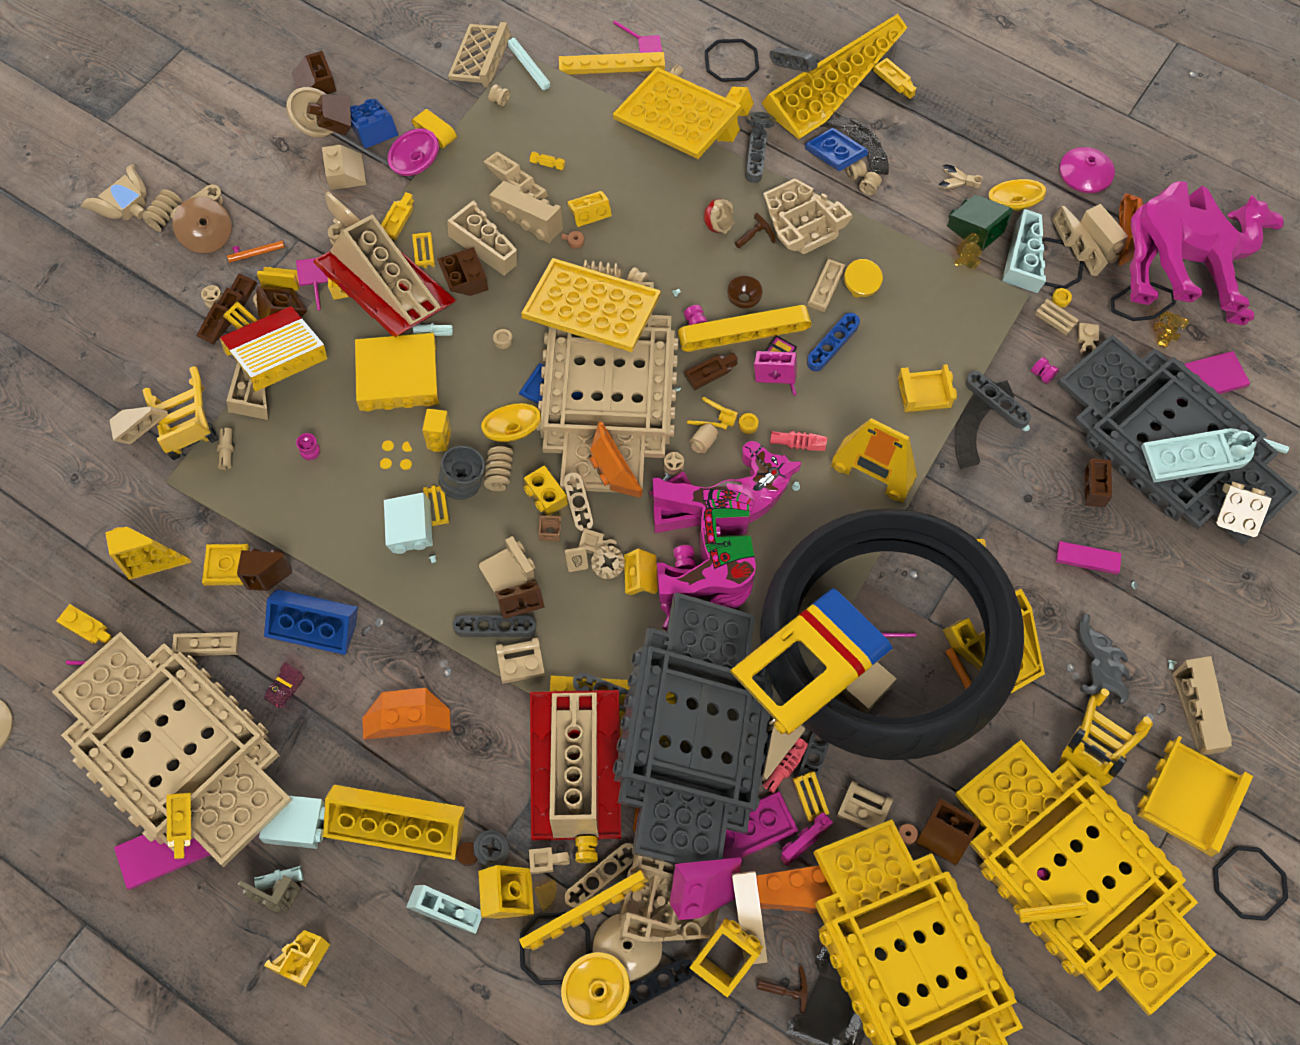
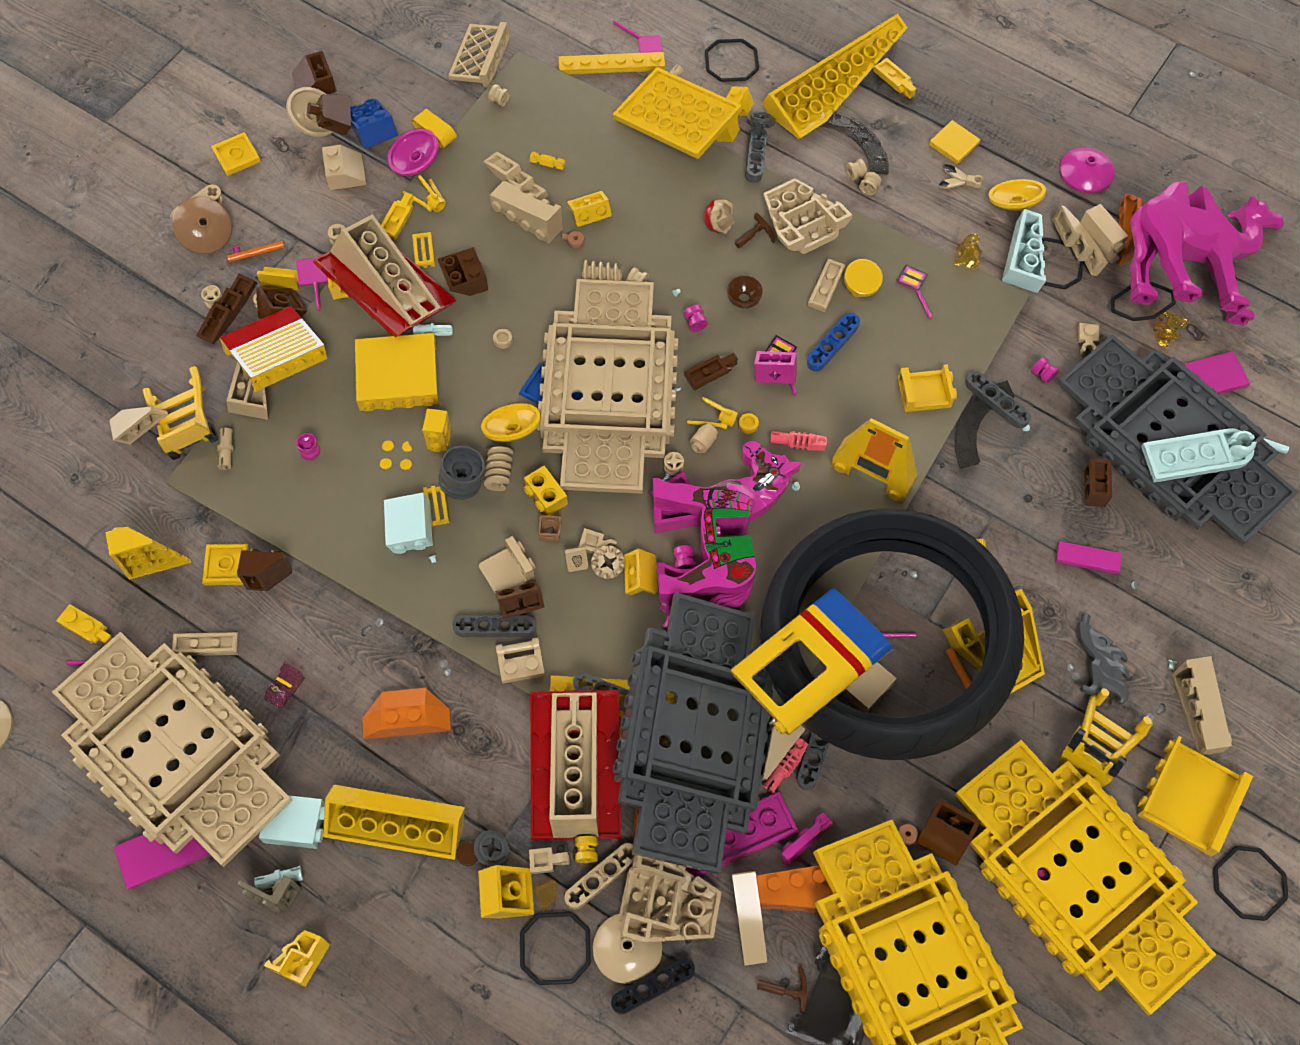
(121, 199): tan torso -> none
(160, 209): tan piece -> none
(178, 822): yellow hinge -> none
(235, 154): none -> yellow plate
(236, 324): yellow tile -> none
(310, 621): blue slope -> none
(342, 214): tan dish -> none
(434, 200): none -> yellow plant
(444, 908): light aqua slope -> none
(473, 229): tan wedge -> none
(529, 64): light aqua axle -> none
(584, 982): yellow dish -> none
(588, 515): tan beam -> none
(591, 304): yellow plate -> none
(592, 906): yellow plate -> none
(612, 465): orange wedge -> none
(702, 887): dark pink slope -> none
(712, 973): yellow window -> none
(744, 328): yellow beam -> none
(793, 59): dark grey beam -> none
(824, 809): yellow tile -> none
(836, 149): blue tile -> none
(860, 812): tan plate -> none
(914, 279): none -> piece
(954, 142): none -> yellow tile
(980, 217): dark green slope -> none
(1053, 912): yellow axle -> none
(1057, 314): tan tile -> none
(1061, 297): yellow tile -> none
(1243, 509): bracket -> none

